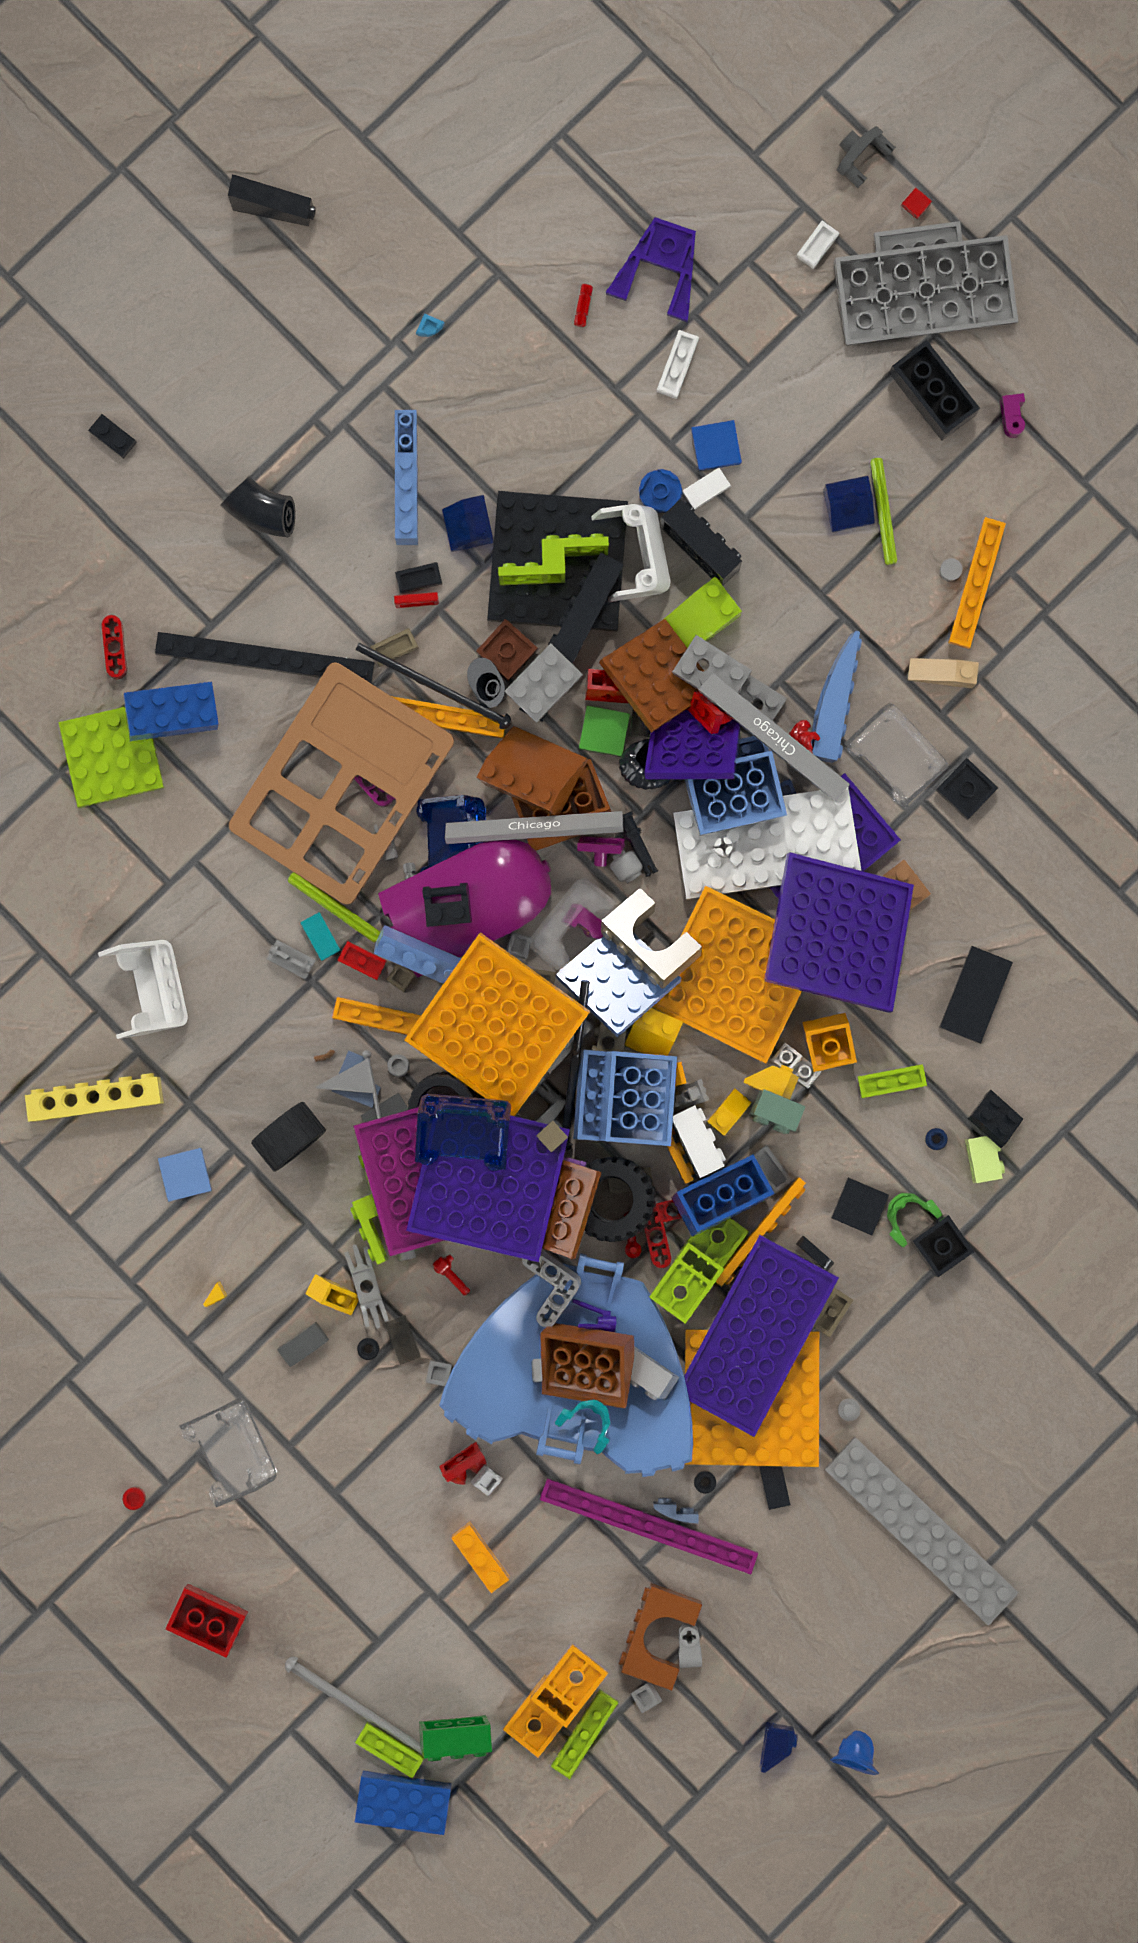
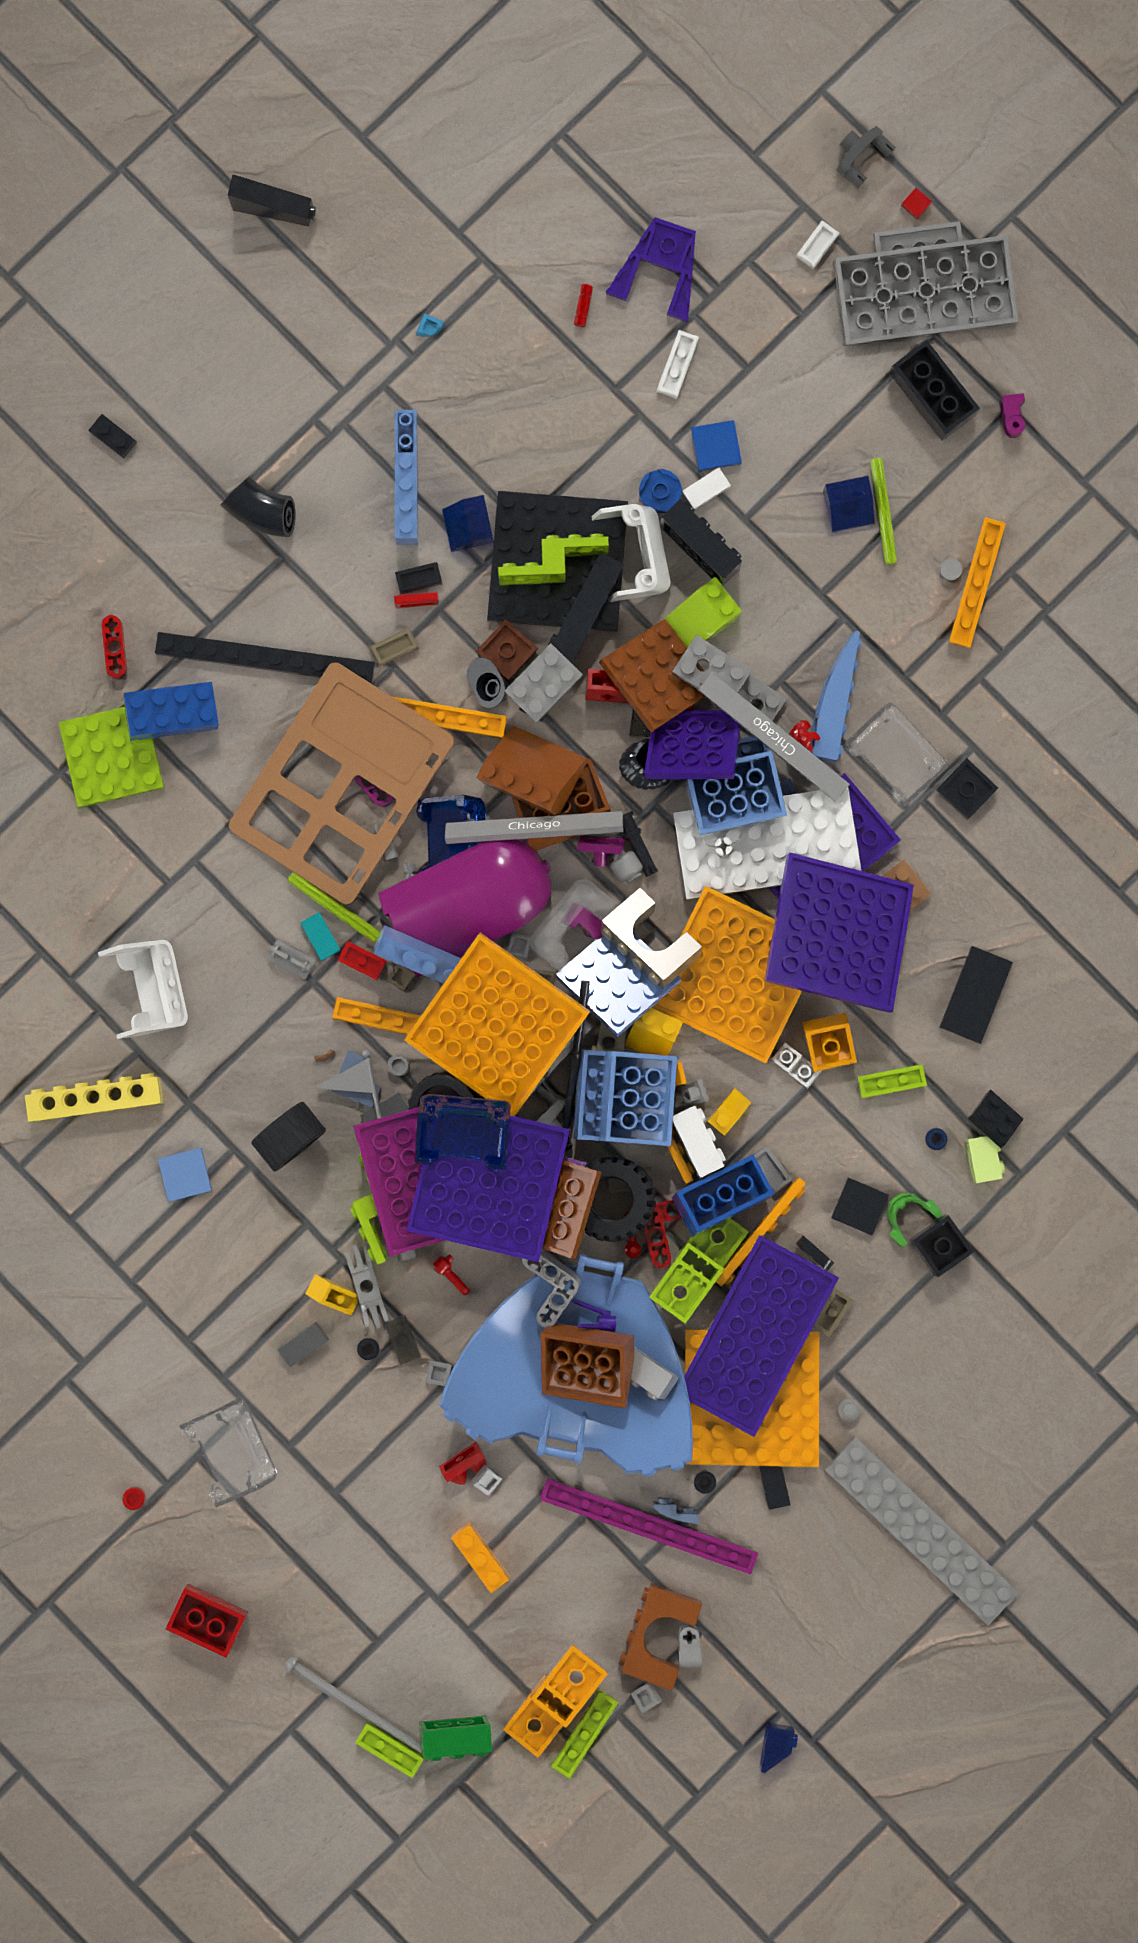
(217, 1294): yellow slope -> none
(403, 1802): blue brick -> none
(448, 912): black plate -> none
(504, 721): black bar -> none
(536, 1370): light grey tile -> none
(552, 1136): dark tan tile -> none
(598, 1408): teal helmet -> none
(604, 731): bright green tile -> none
(707, 713): red tile -> none
(774, 1079): yellow slope -> none
(777, 1111): sand green brick -> none
(856, 1753): blue piece -> none
(944, 672): tan slope -> none

